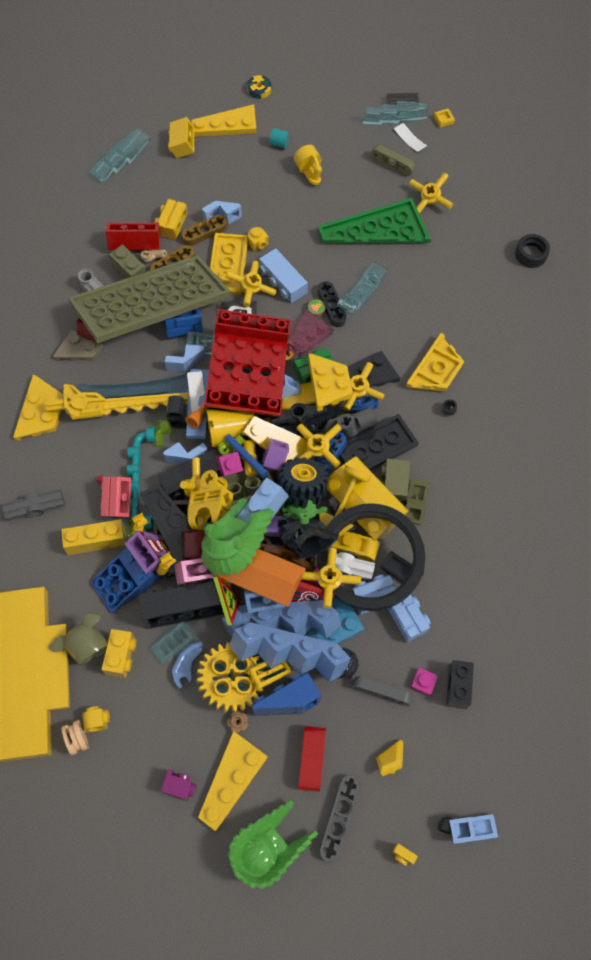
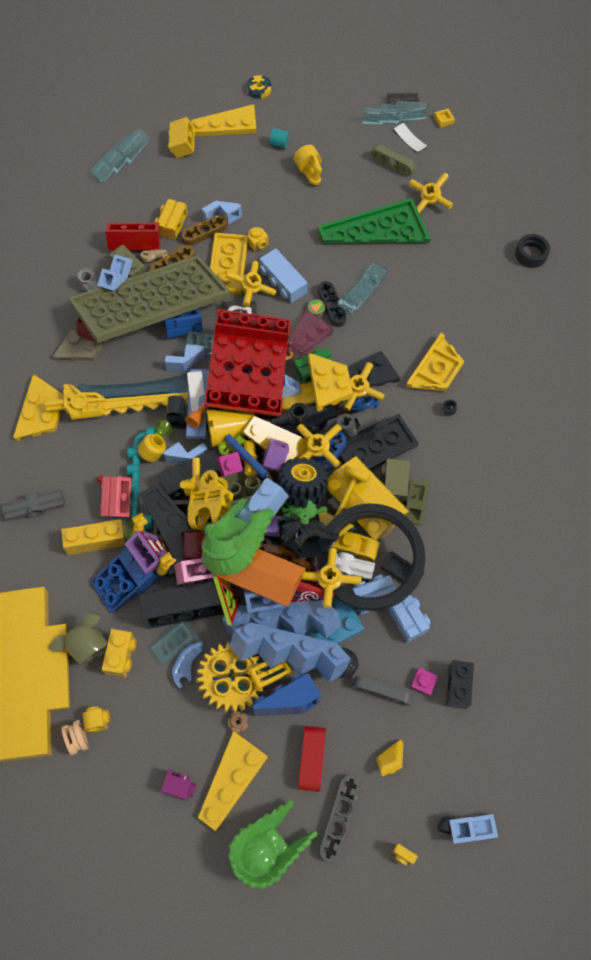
(117, 274): none -> light blue slope
(151, 447): none -> yellow head

